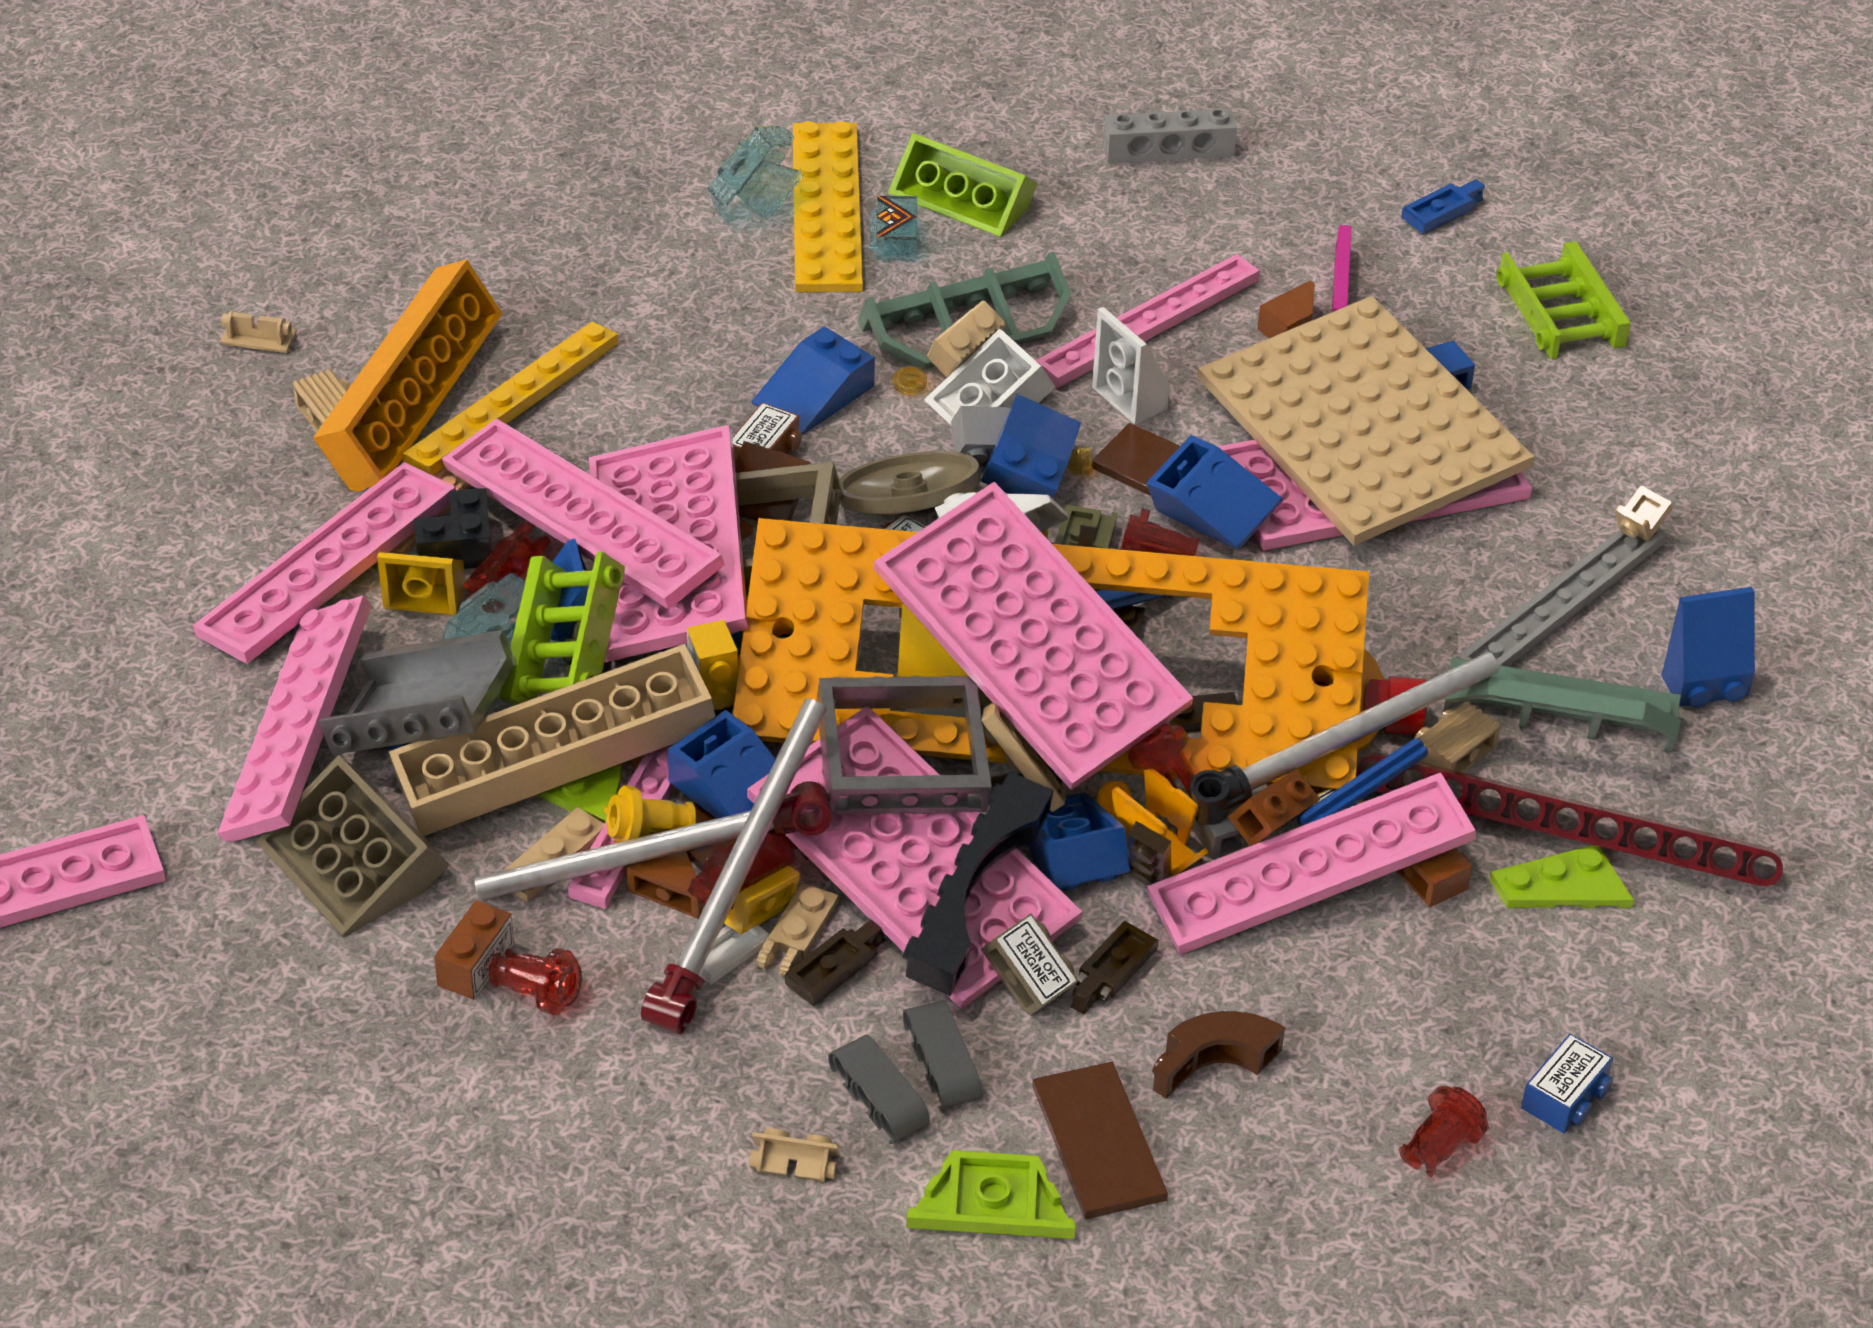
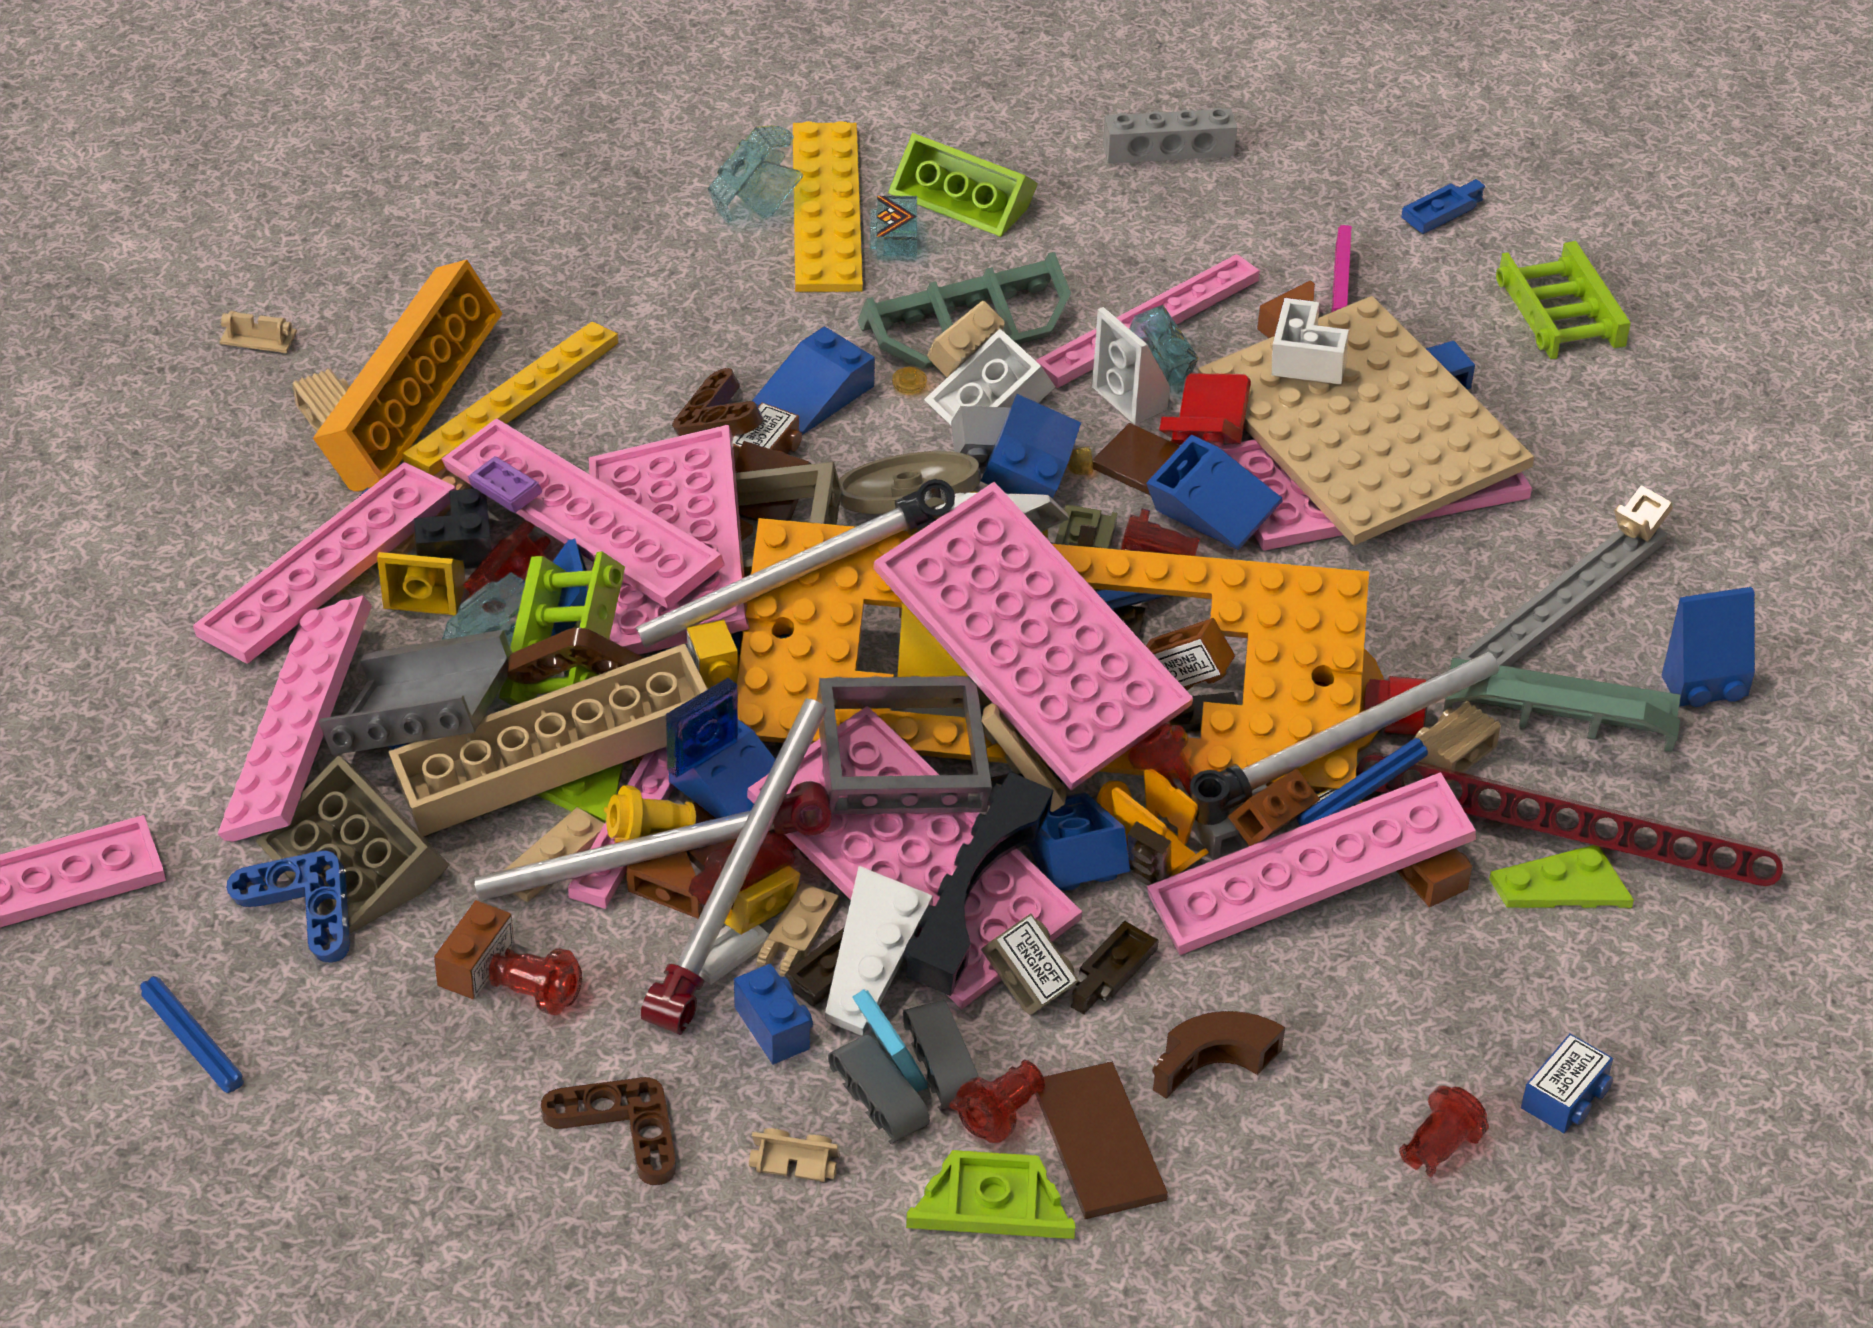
(191, 1034): none -> blue axle
(307, 885): none -> blue beam
(505, 484): none -> medium lavender plate
(565, 652): none -> reddish brown beam
(637, 1112): none -> reddish brown beam
(702, 727): none -> clear blue tile
(710, 409): none -> reddish brown beam
(772, 1013): none -> blue brick
(873, 942): none -> white wing
(890, 1040): none -> medium azure tile
(910, 515): none -> flat silver piece
(991, 1107): none -> clear red piece
(1166, 343): none -> clear light blue brick
(1194, 653): none -> brick
(1210, 409): none -> red bracket
(1305, 348): none -> white brick

